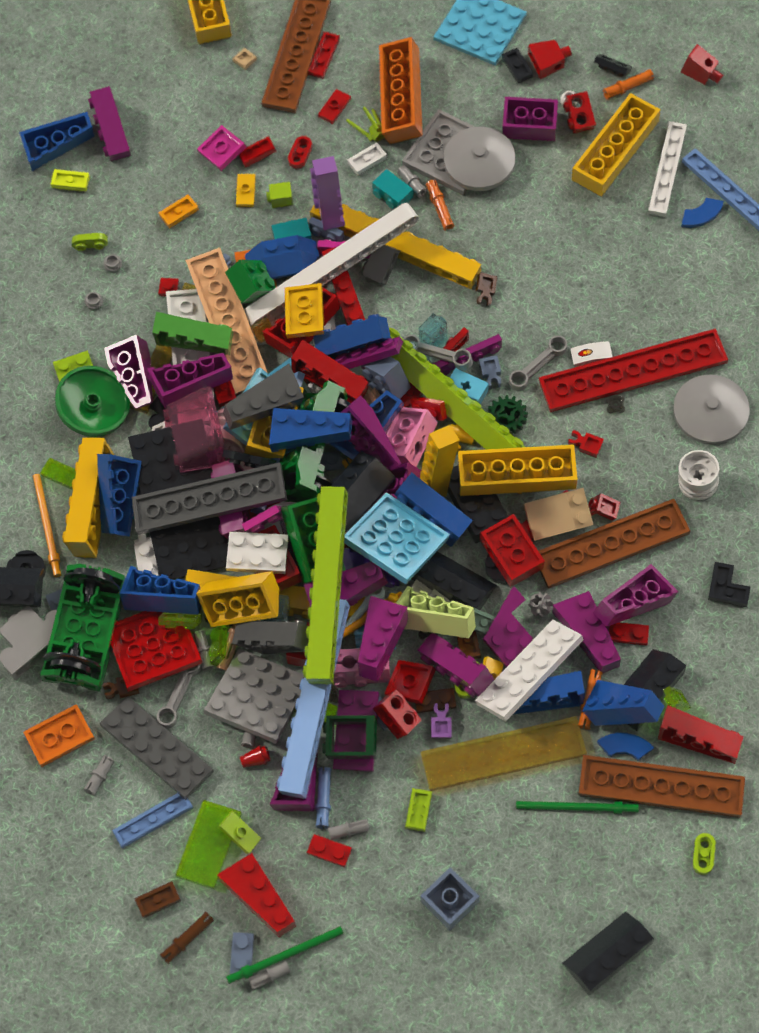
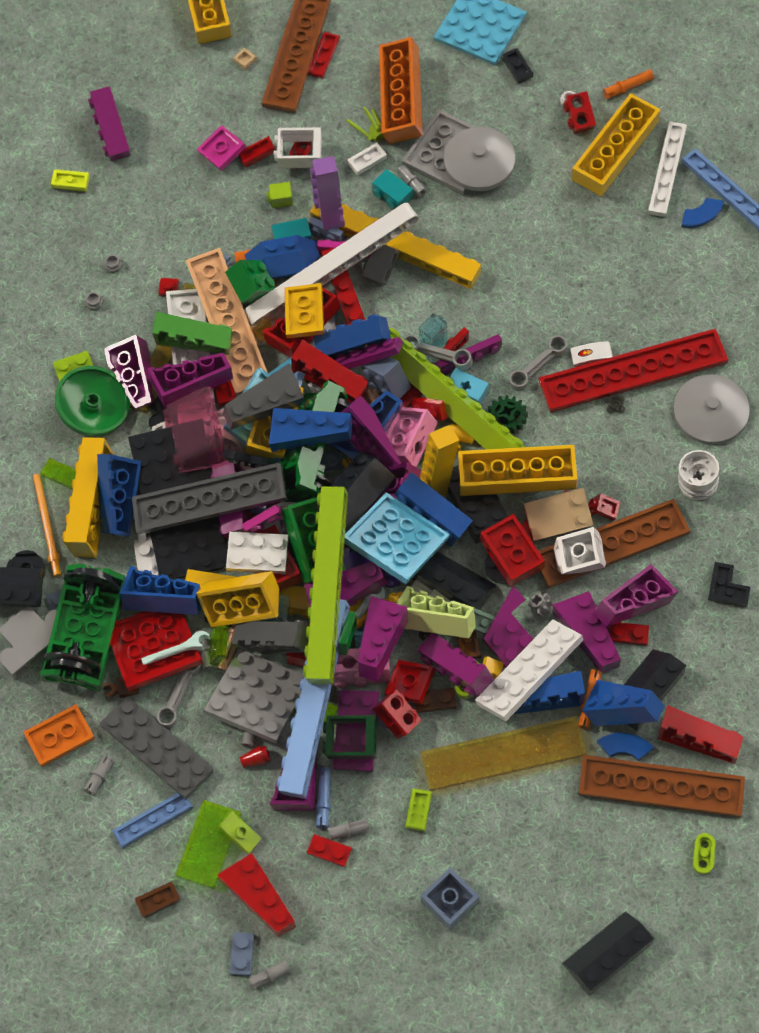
(55, 138): blue wedge -> none
(90, 240): lime plate -> none
(172, 620): clear neon green plate -> none
(178, 211): light orange plate -> none
(179, 944): reddish brown pin -> none
(191, 644): none -> light aqua piece
(245, 190): yellow plate -> none
(247, 971): green bar -> none
(297, 135): none -> white window
(334, 106): red plate -> none
(347, 633): none -> green tile
(437, 199): orange pin -> none
(441, 724): medium lavender plate -> none
(486, 286): reddish brown plate -> none
(490, 369): sand blue plate -> none
(530, 118): magenta brick -> none
(548, 57): red torso -> none
(579, 552): none -> white slope
(588, 444): red plate -> none
(606, 62): black plate -> none
(617, 807): green bar -> none
(676, 698): clear neon green plate -> none
(701, 66): red torso -> none

